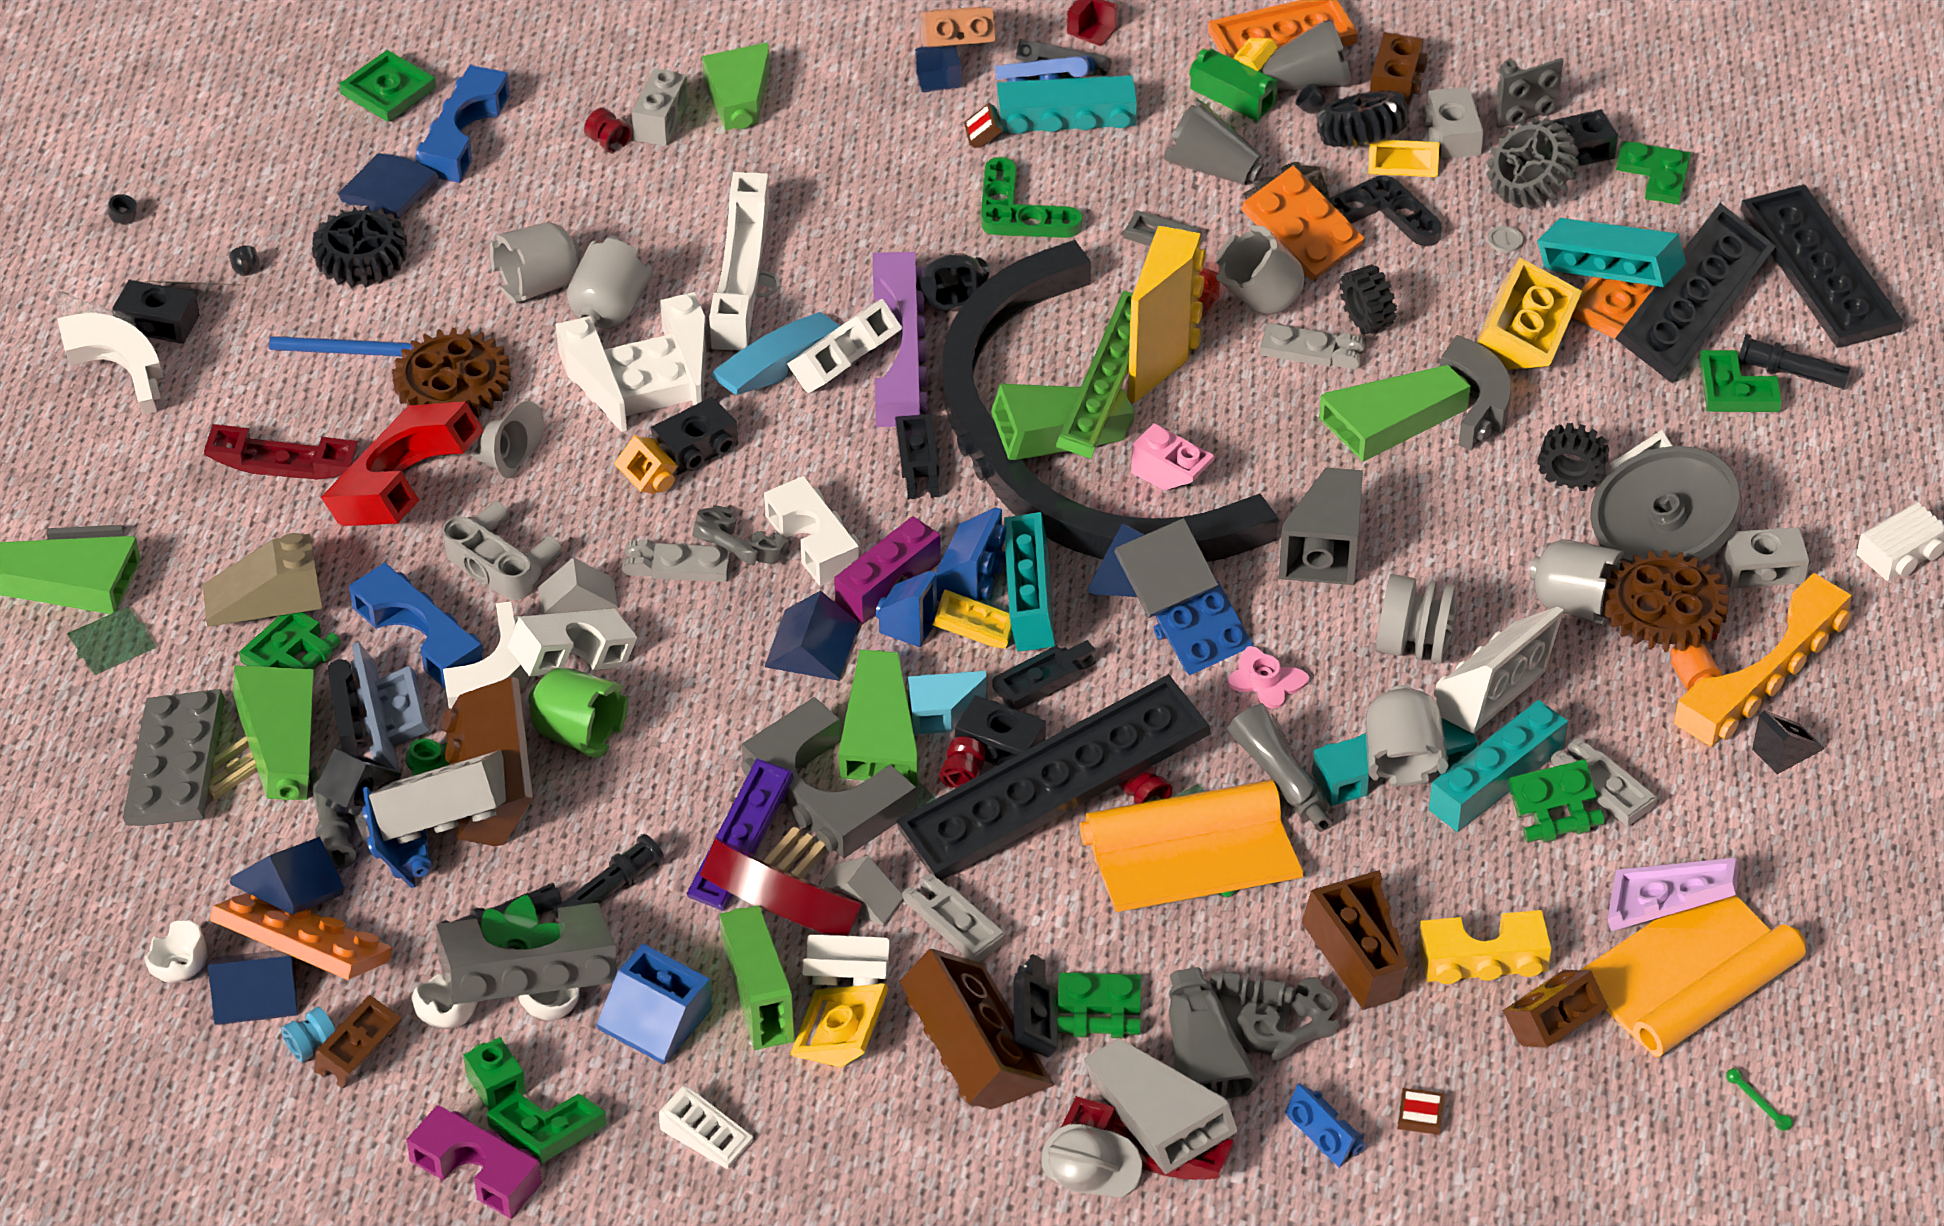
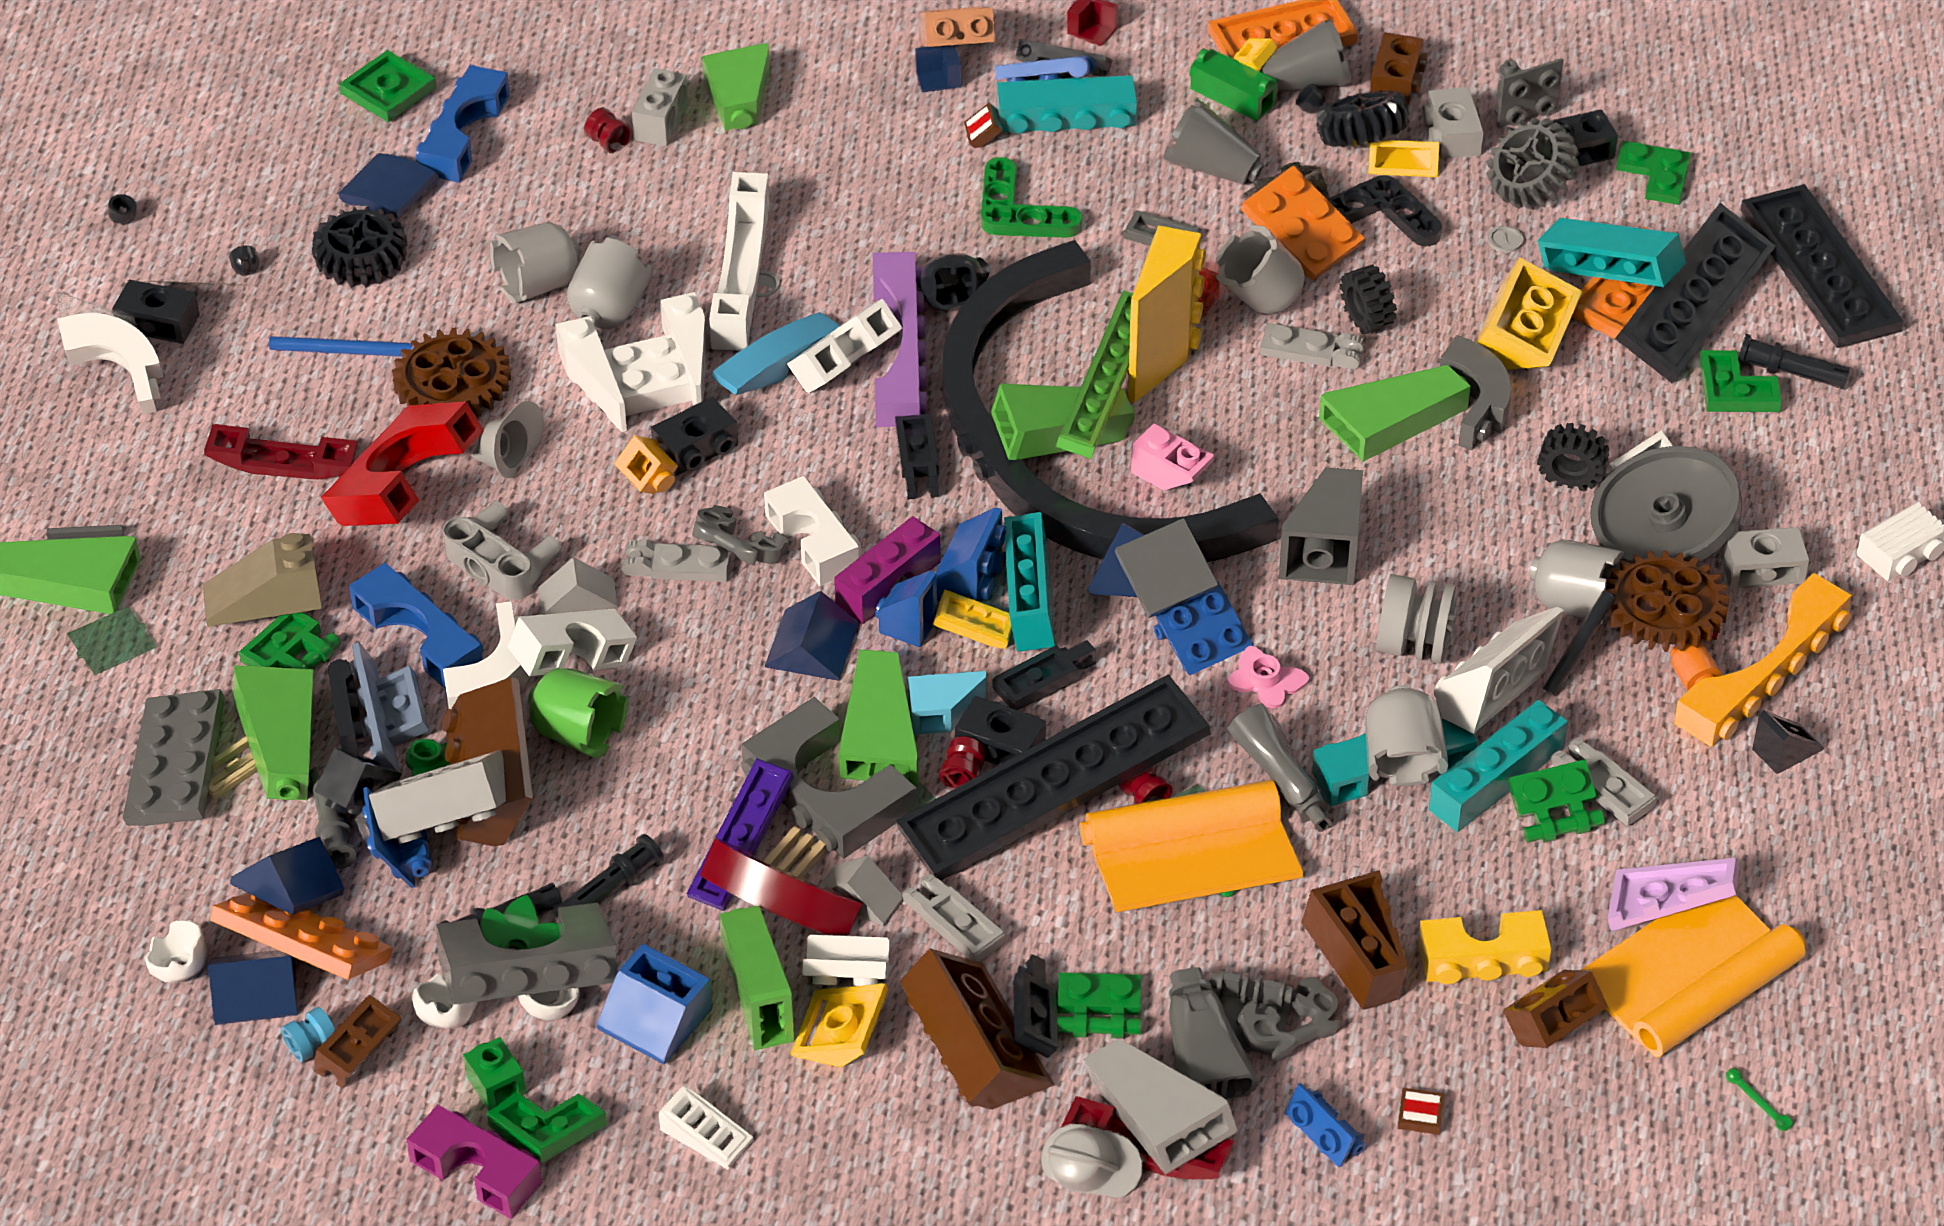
(1579, 643): none -> black bar

